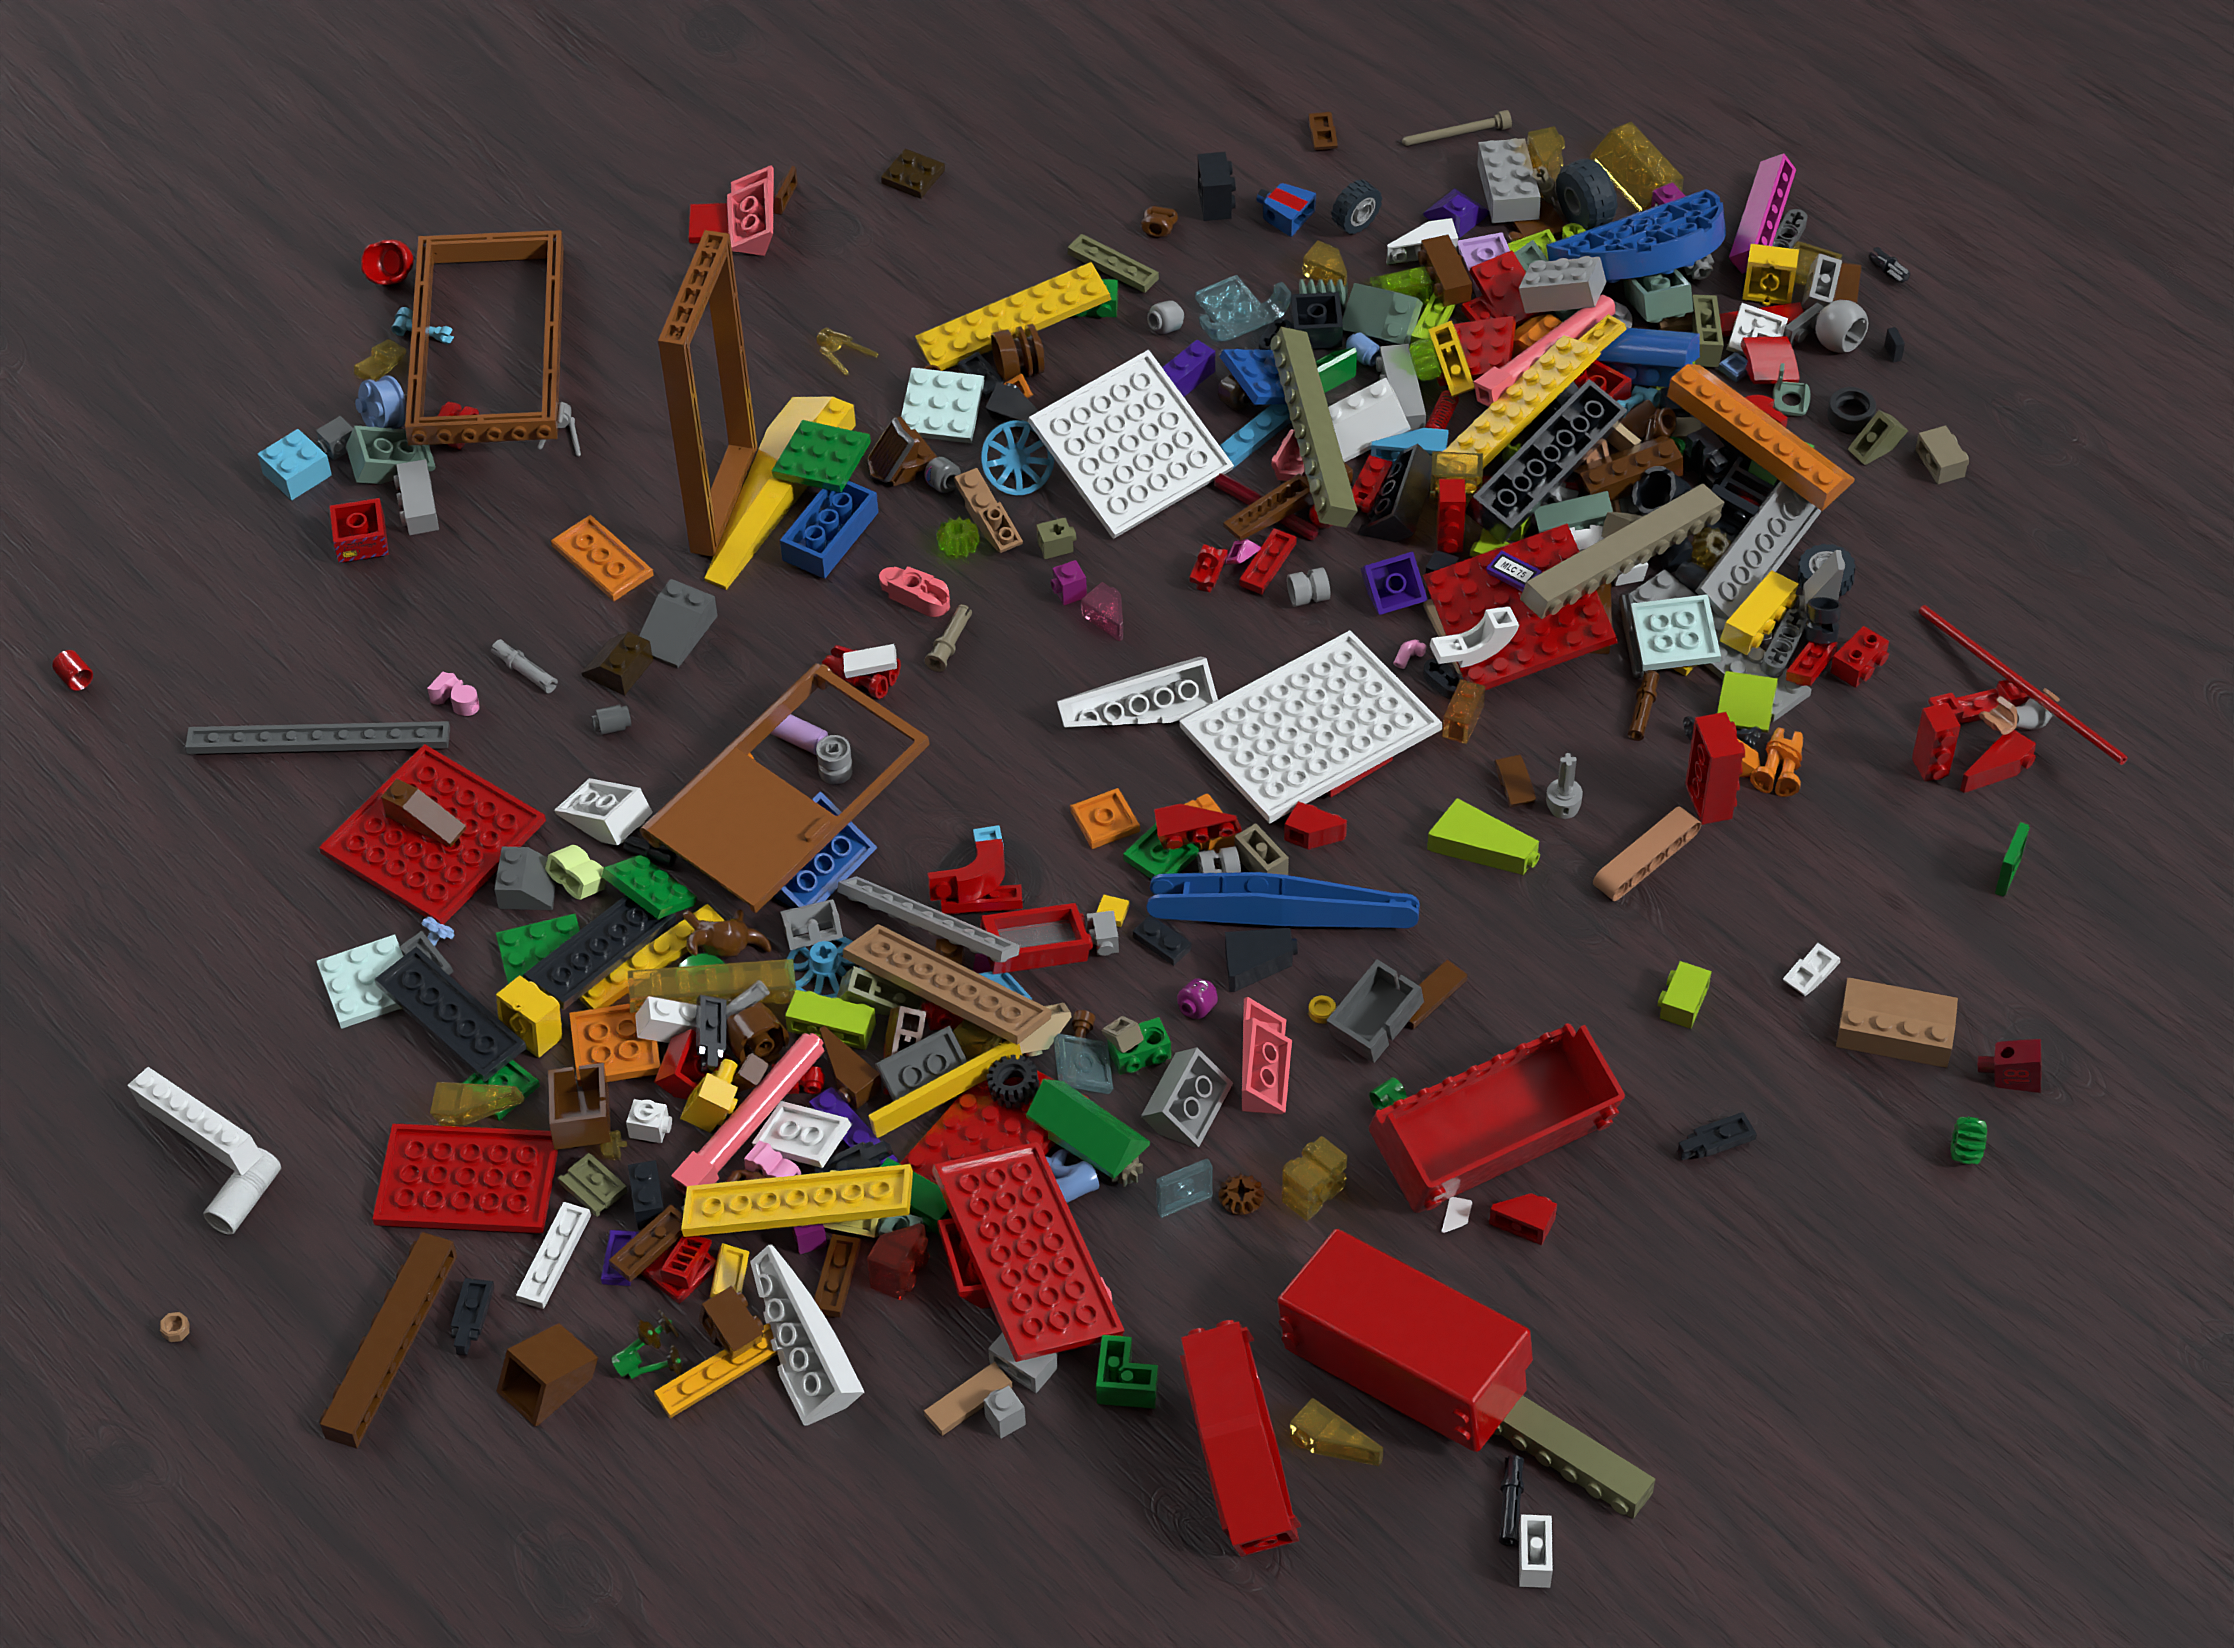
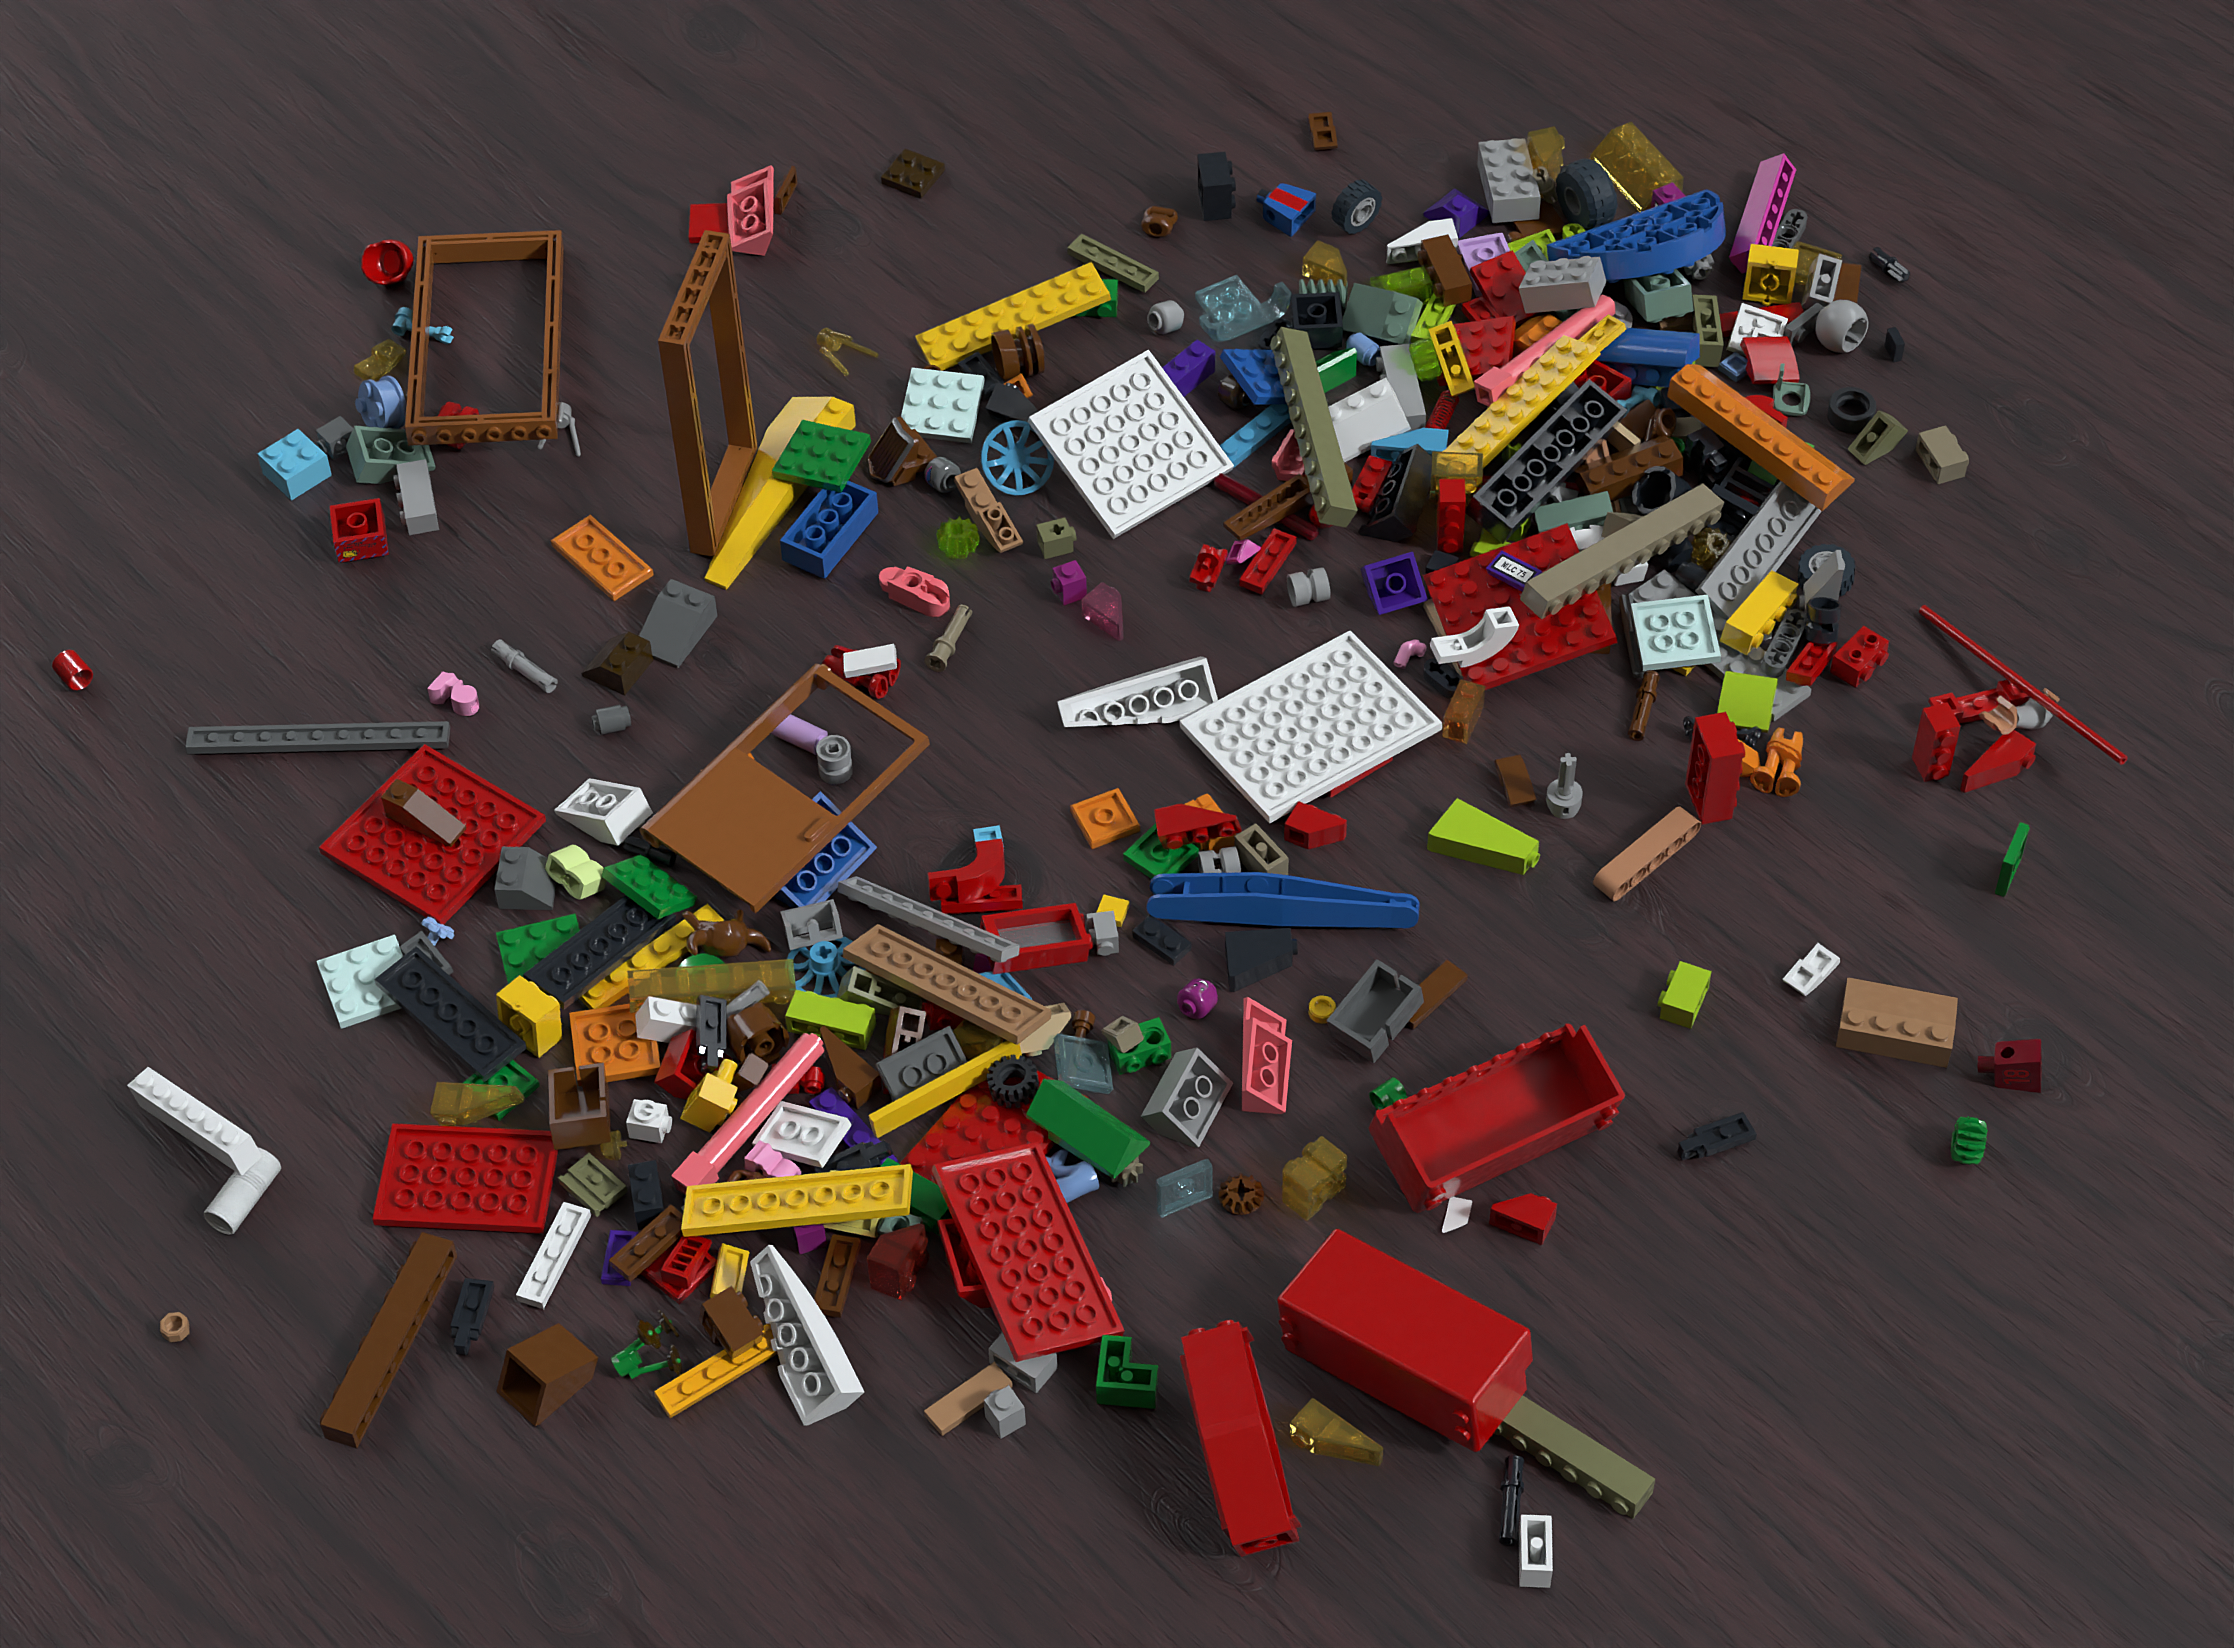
(1501, 120): dark tan piece -> none

